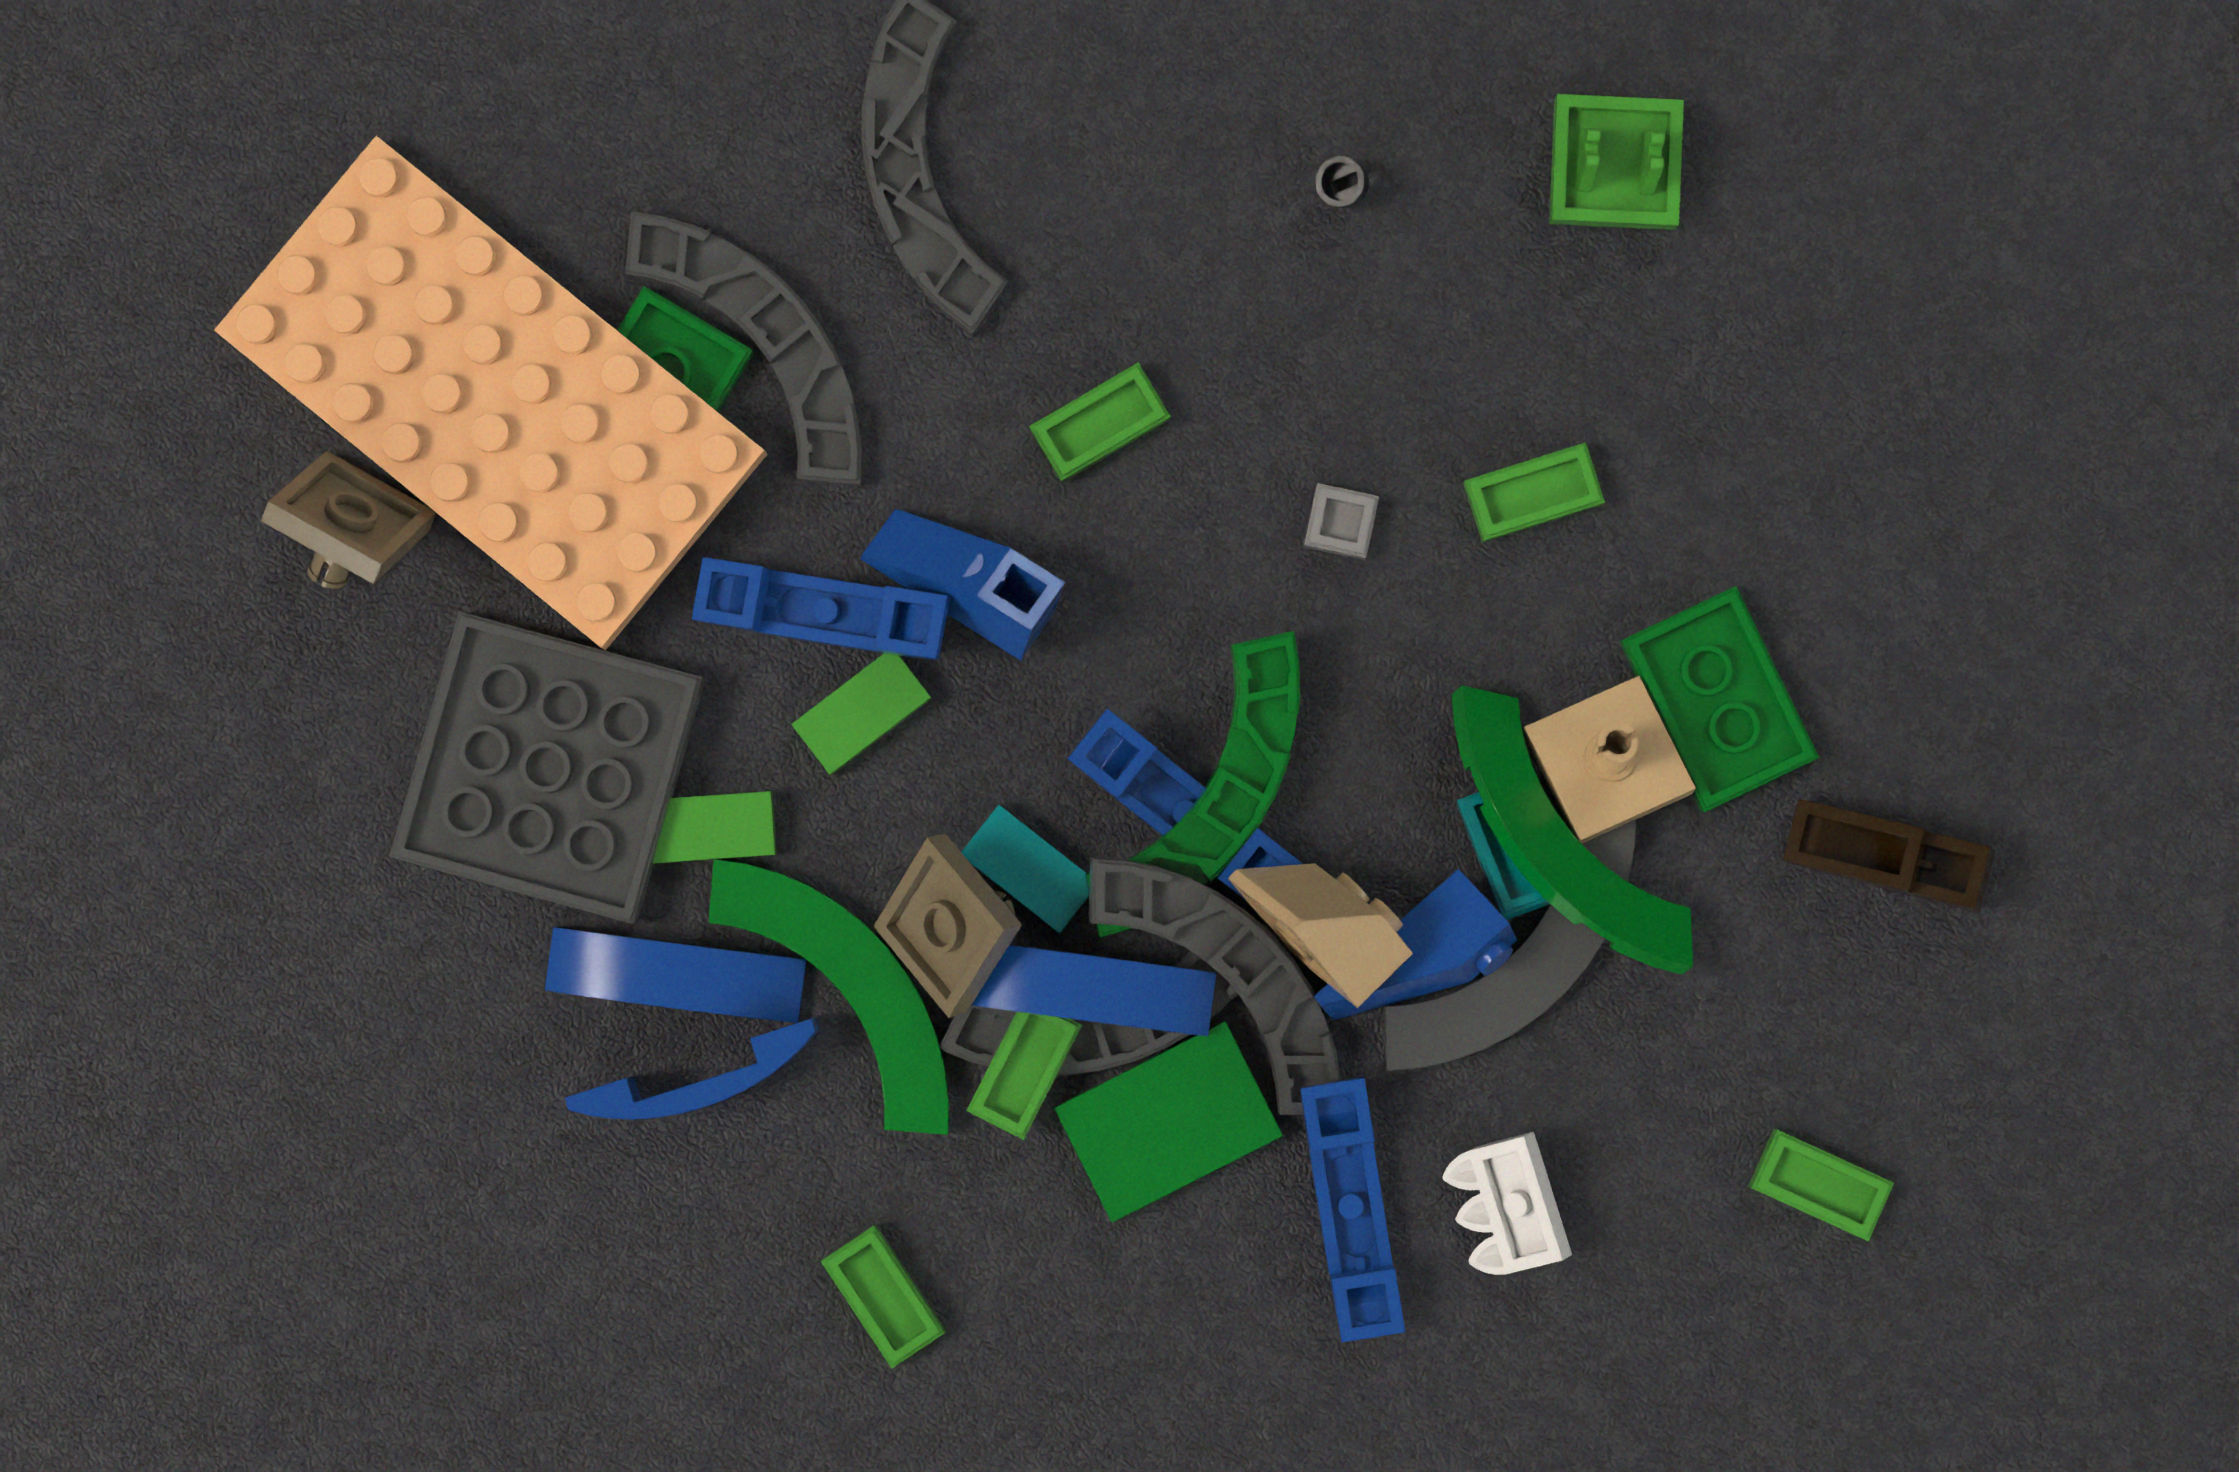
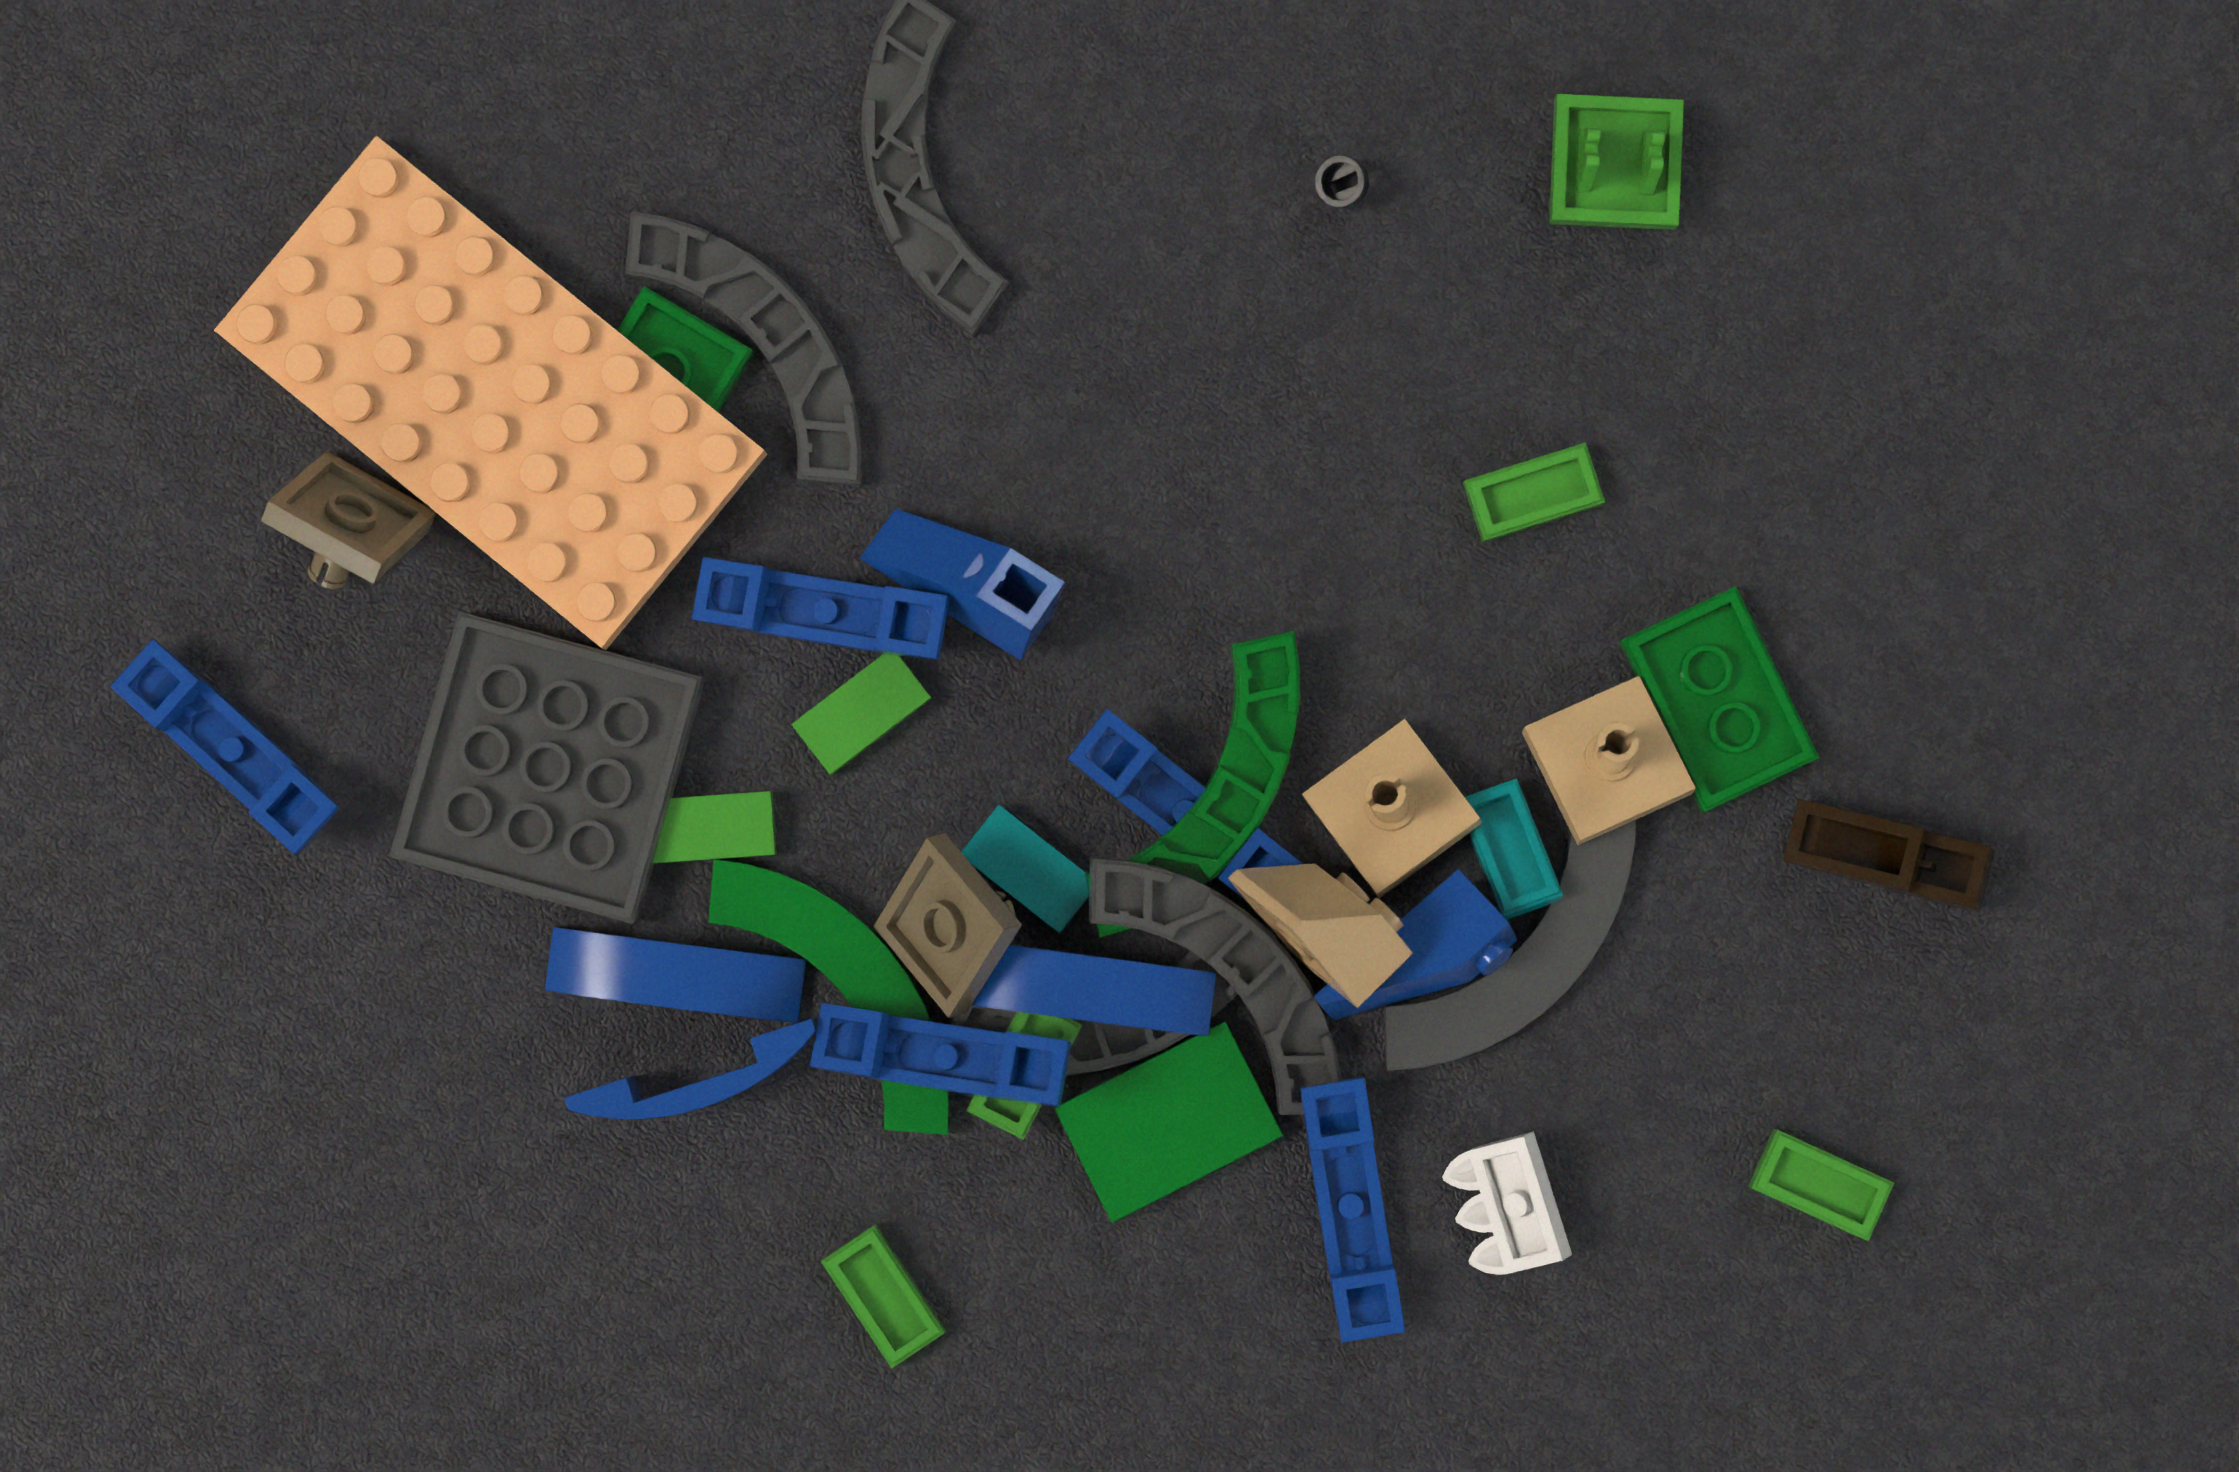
(226, 745): none -> blue slope
(940, 1055): none -> blue slope
(1099, 422): bright green tile -> none
(1341, 521): light grey tile -> none
(1392, 808): none -> tan tile
(1546, 849): green tile -> none

